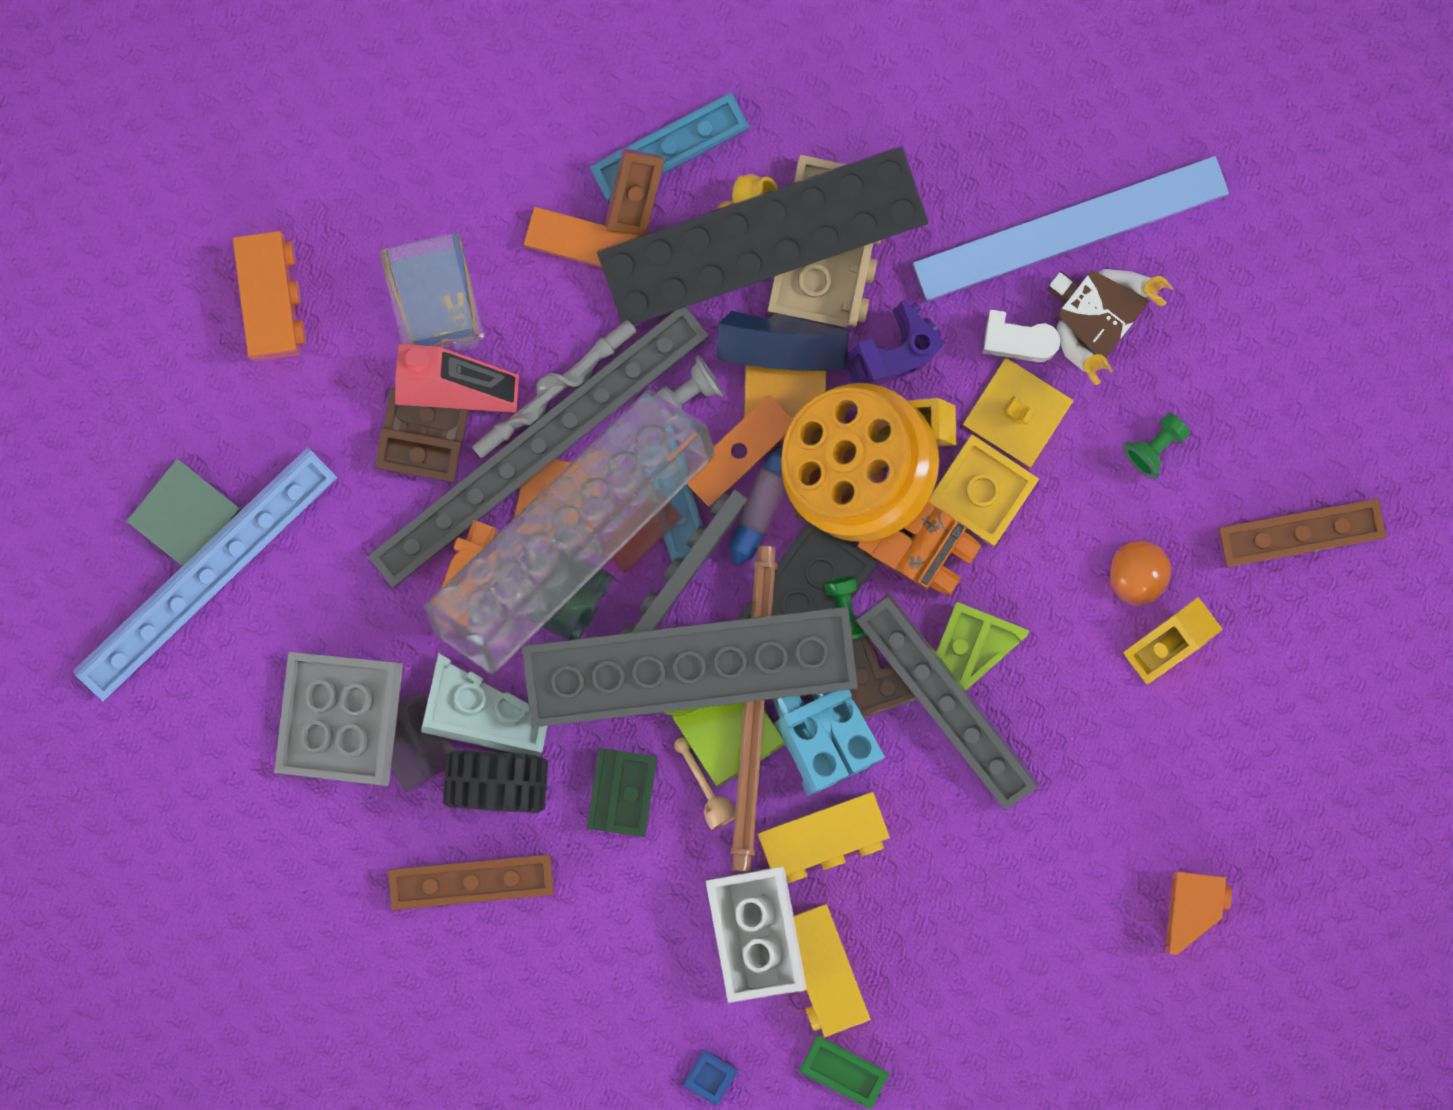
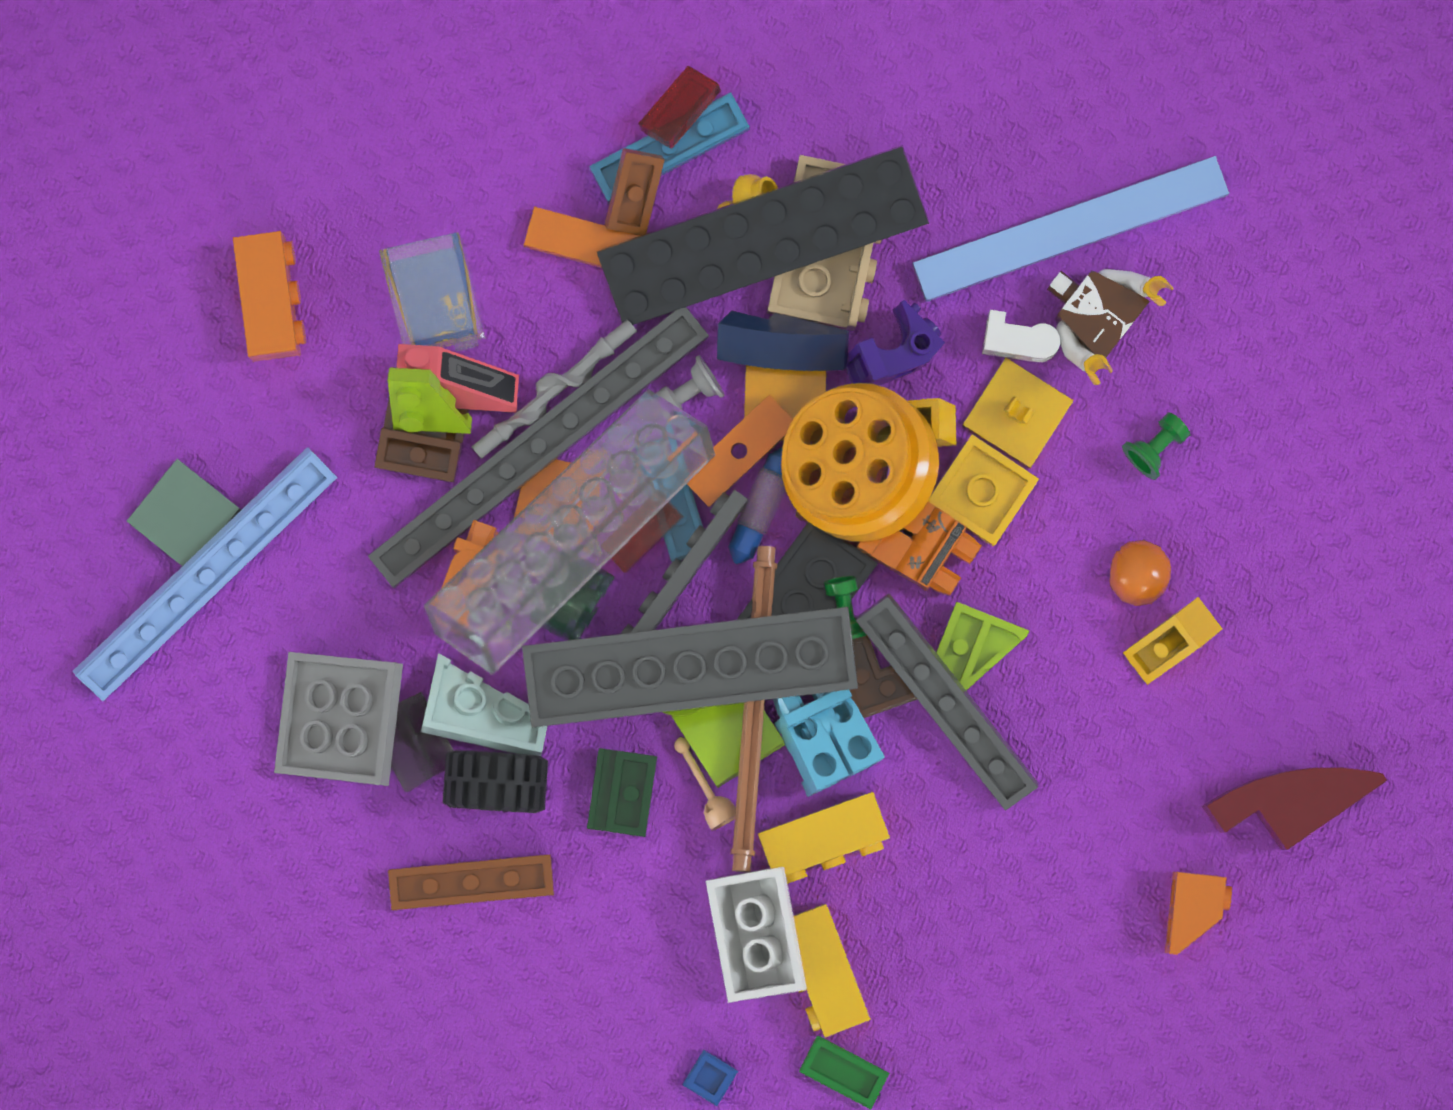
(423, 404): none -> lime wing
(679, 107): none -> clear red tile
(1293, 801): none -> dark red slope
(1301, 533): dark orange plate -> none

